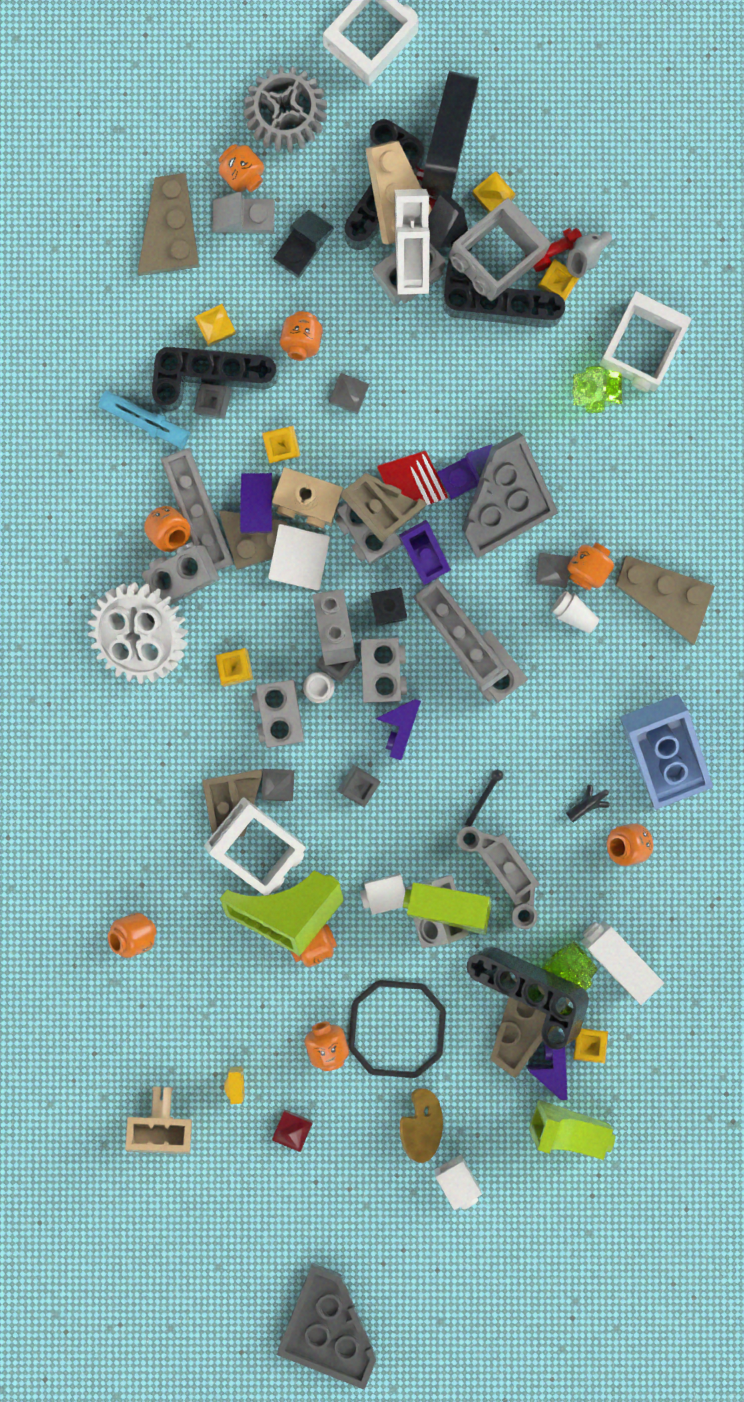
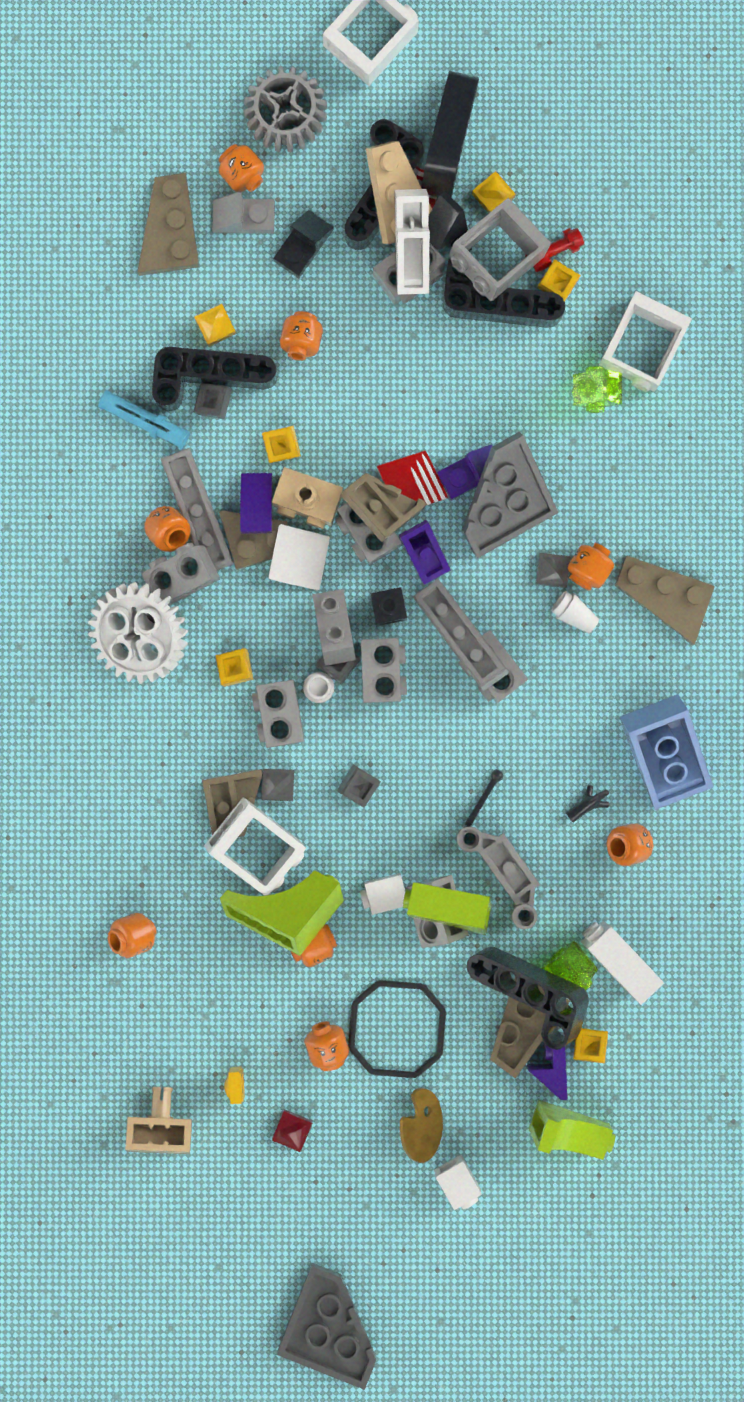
(349, 393): dark grey tile -> none
(404, 719): dark purple slope -> none
(586, 253): light grey piece -> none

